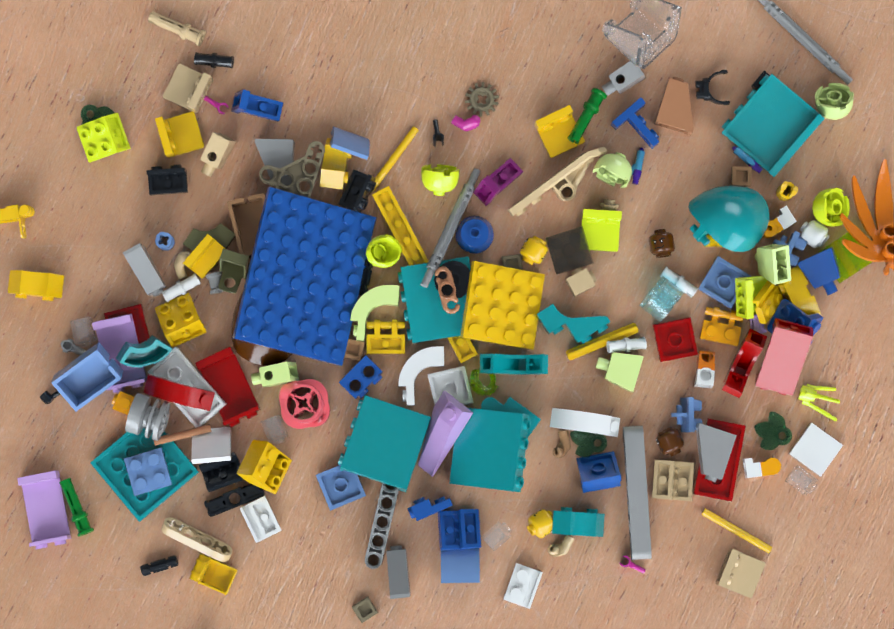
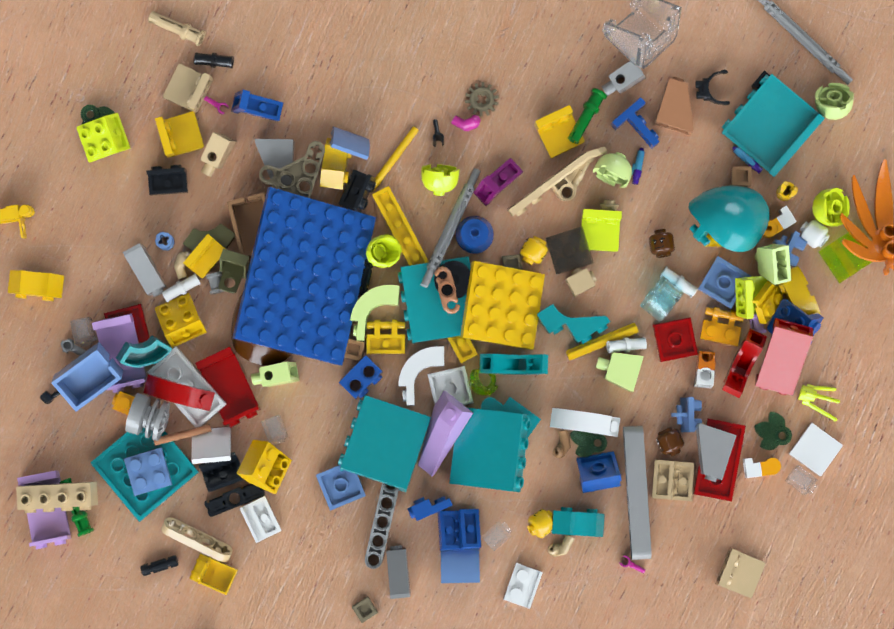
(57, 496): none -> tan brick
(289, 391): coral piece -> none
(736, 530): yellow bar -> none
(821, 270): blue torso -> none

